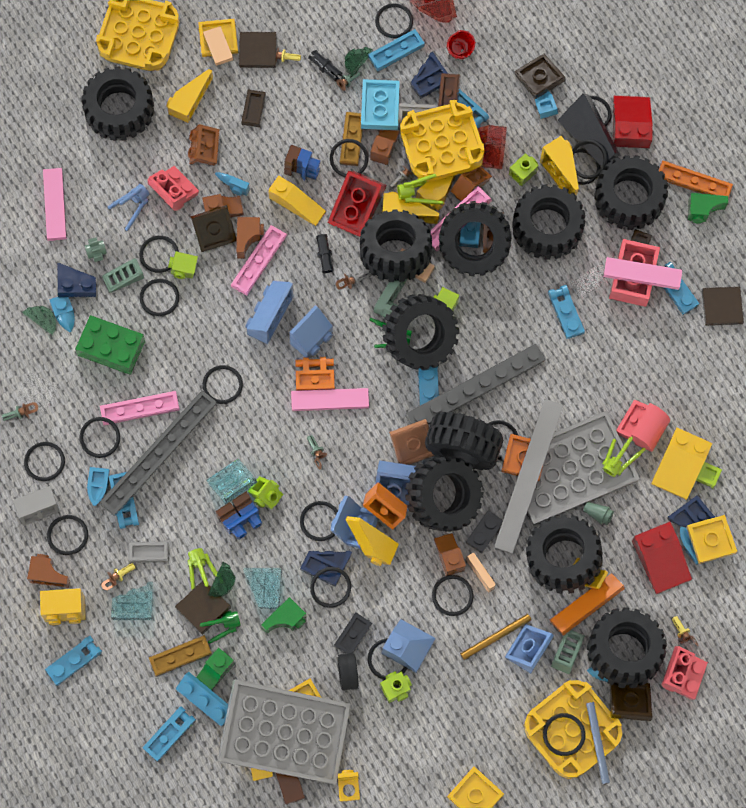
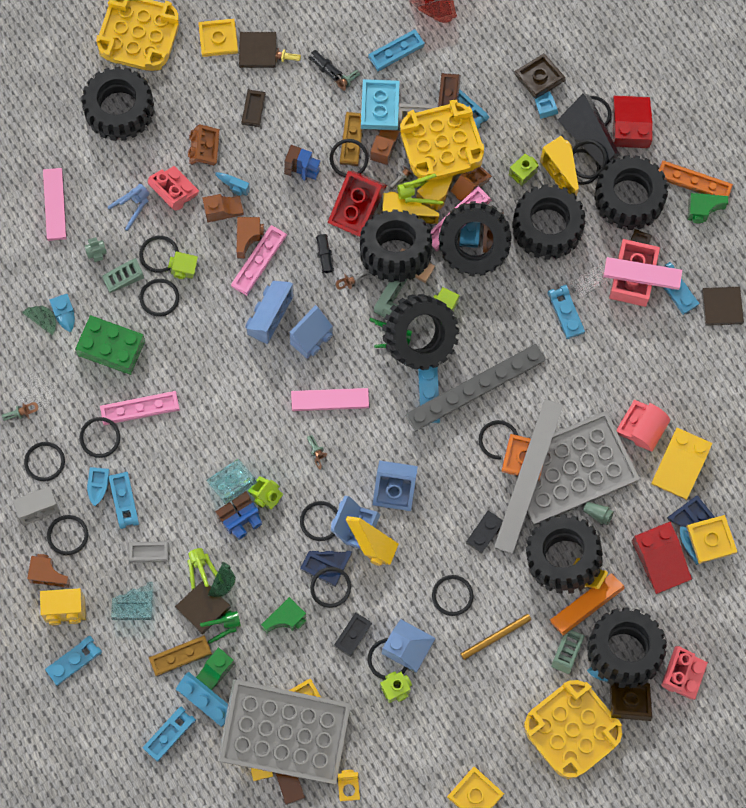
(74, 282): dark blue wing -> none
(117, 575): piece -> none
(157, 453): dark grey plate -> none
(189, 96): yellow slope -> none
(213, 228): dark brown tile -> none
(218, 46): light nougat tile -> none
(227, 368): black tyre -> none
(265, 586): clear light blue wing -> none
(295, 200): yellow slope -> none
(314, 379): orange plate -> none
(348, 671): black tyre -> none
(355, 59): clear green tile -> none
(385, 505): orange brick -> none
(389, 6): black tyre -> none
(410, 442): nougat tile -> none
(428, 77): dark blue wing -> none
(450, 554): dark orange arch -> none
(459, 41): red hair -> none
(464, 438): black tyre -> none
(466, 498): black tyre -> none
(481, 572): light nougat tile -> none
(494, 145): clear red slope -> none
(529, 647): medium blue slope -> none
(566, 715): black tyre -> none
(598, 743): sand blue bar -> none
(613, 465): lime plant -> none
(684, 633): piece -> none
(709, 475): lime plate -> none

